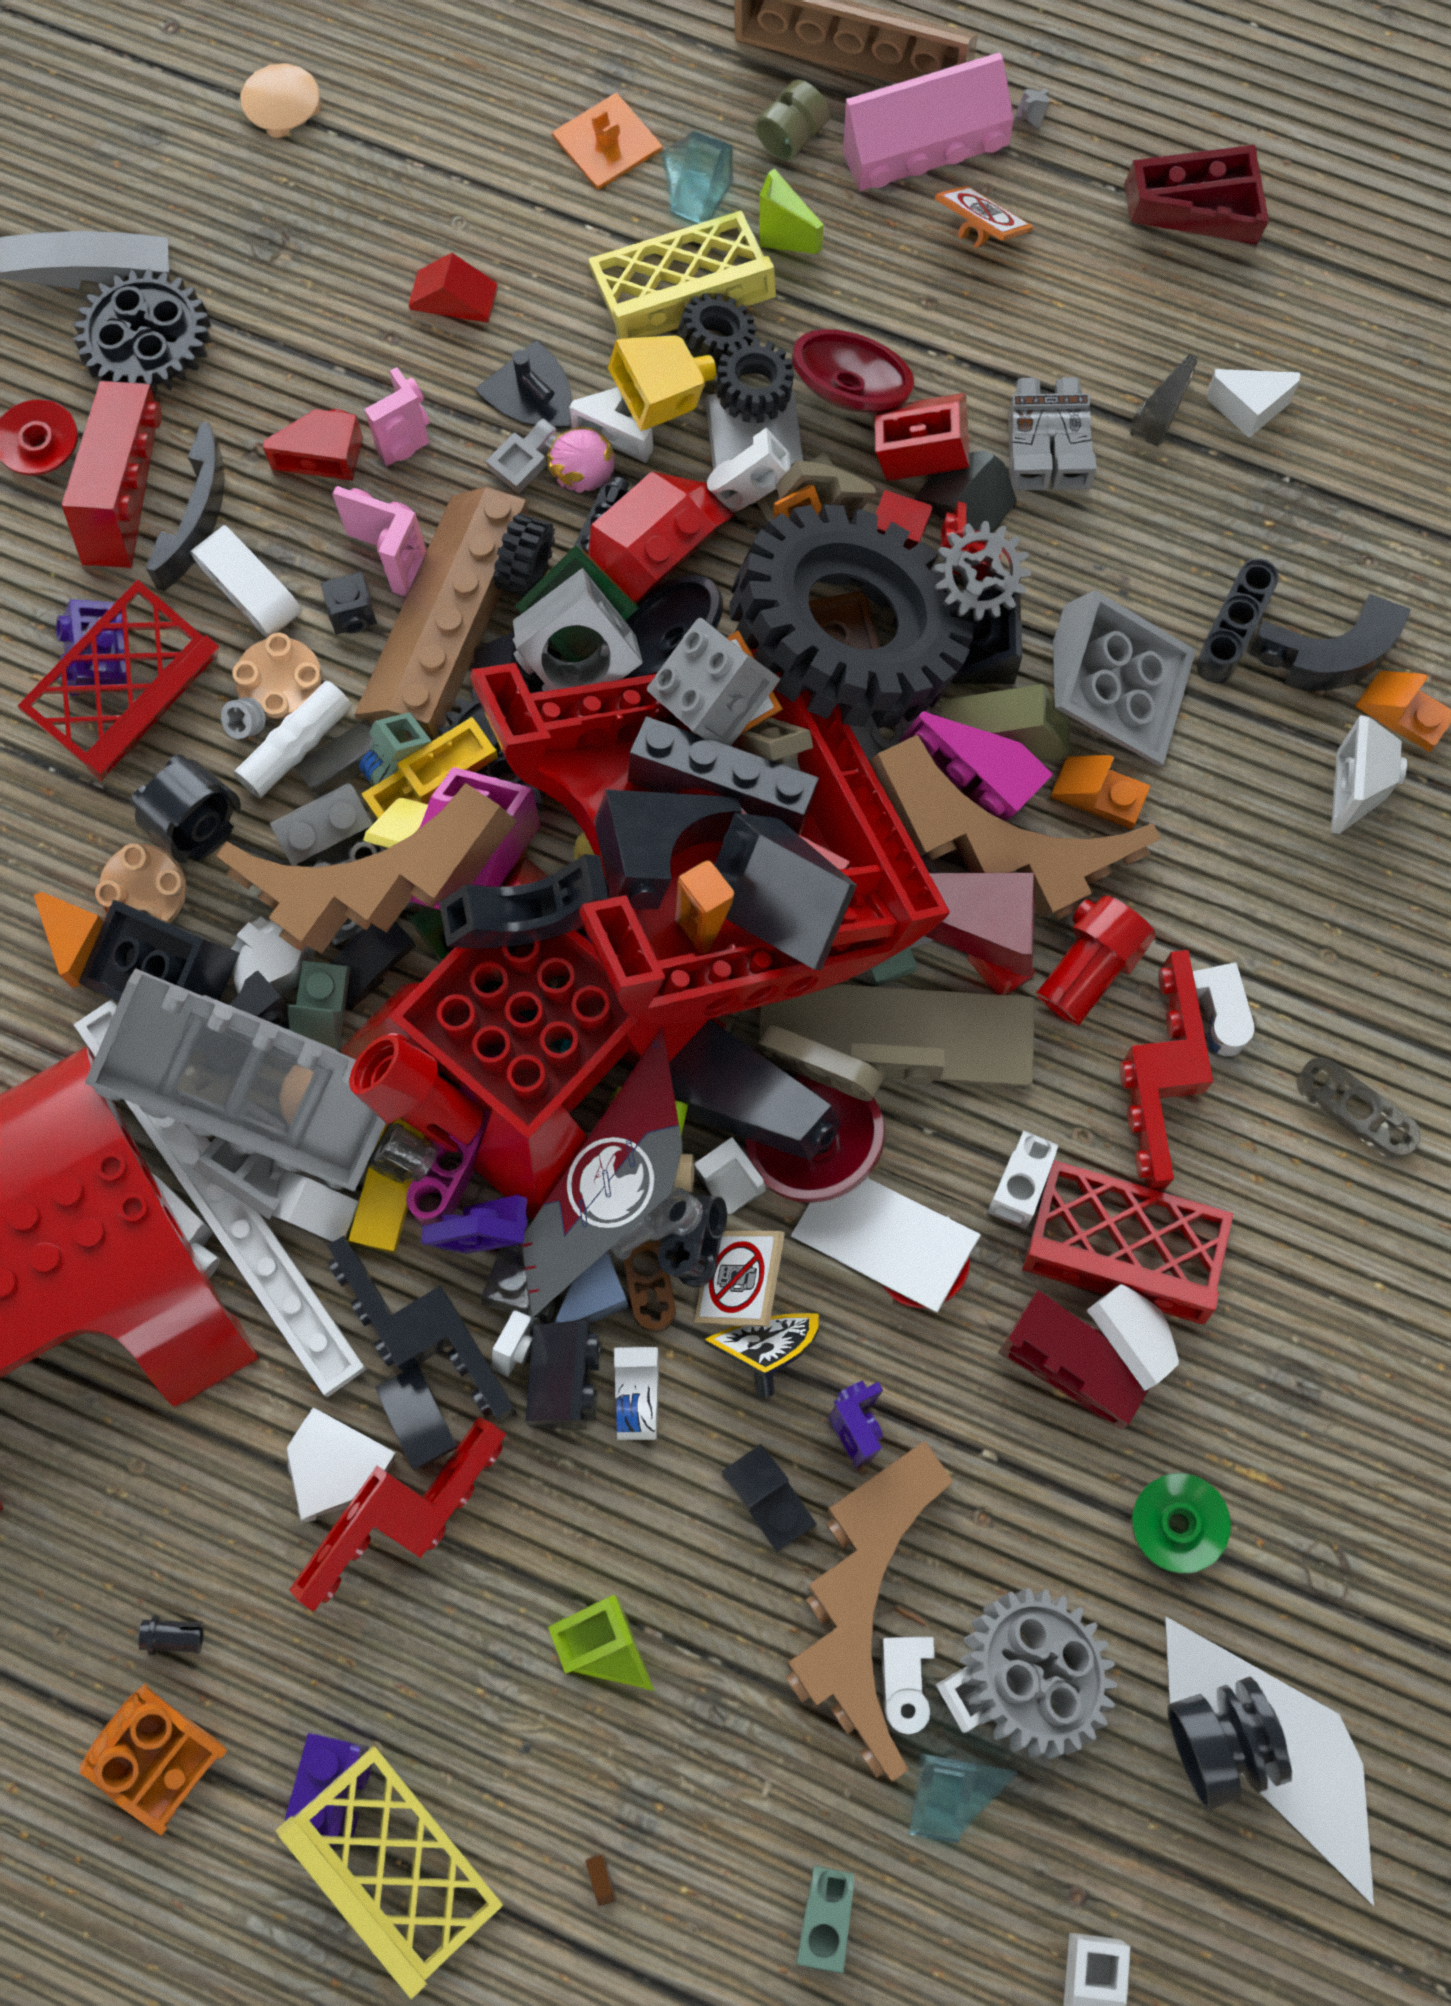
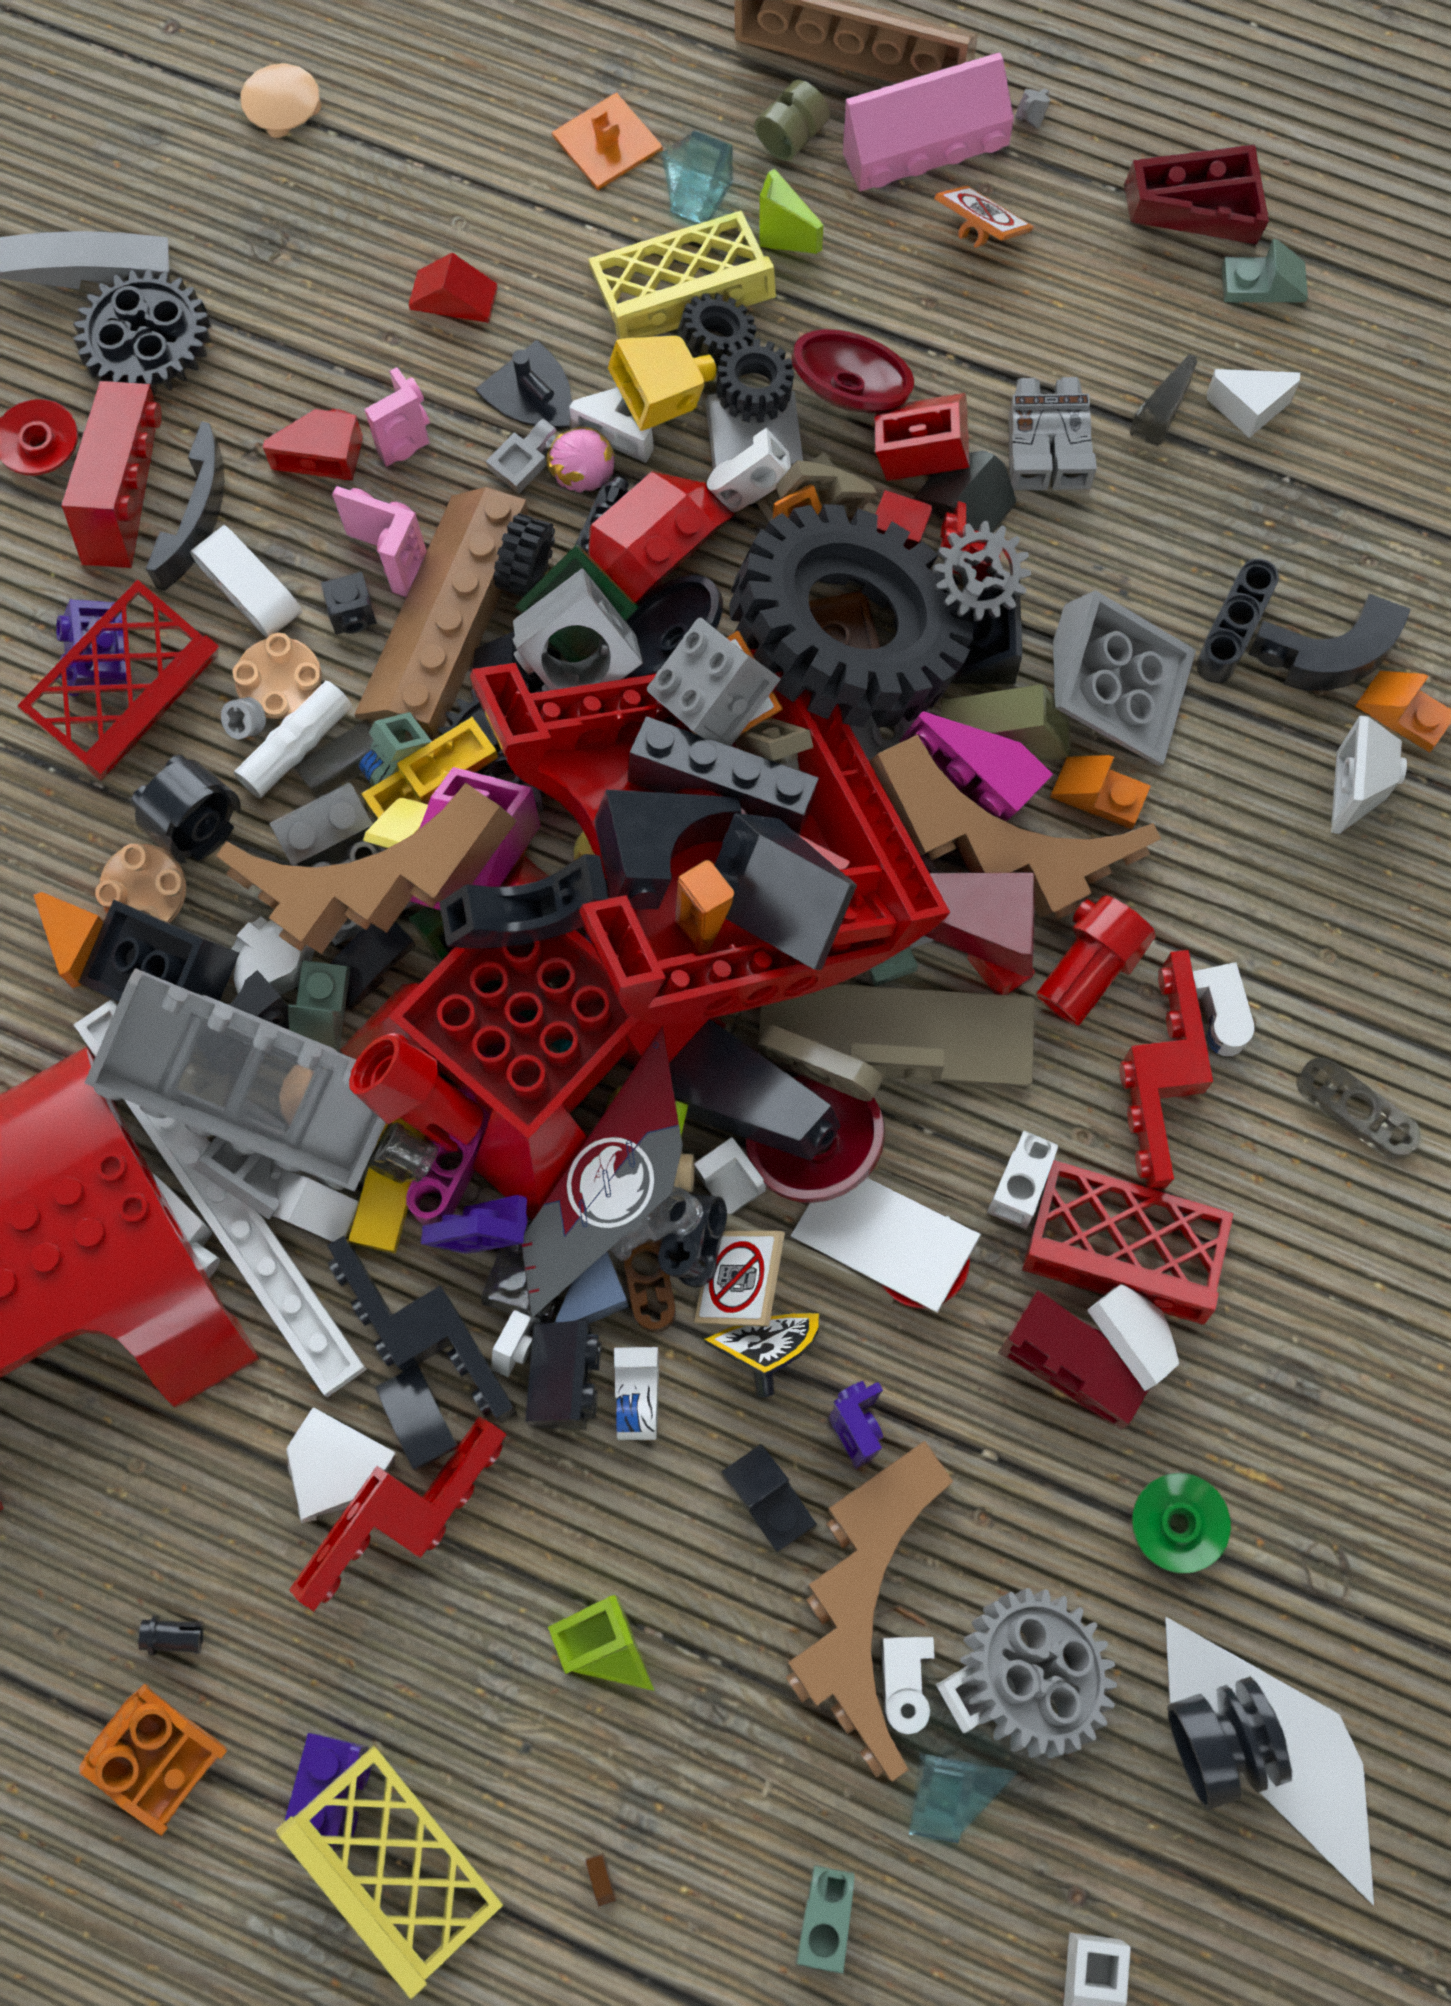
(1265, 279): none -> sand green slope

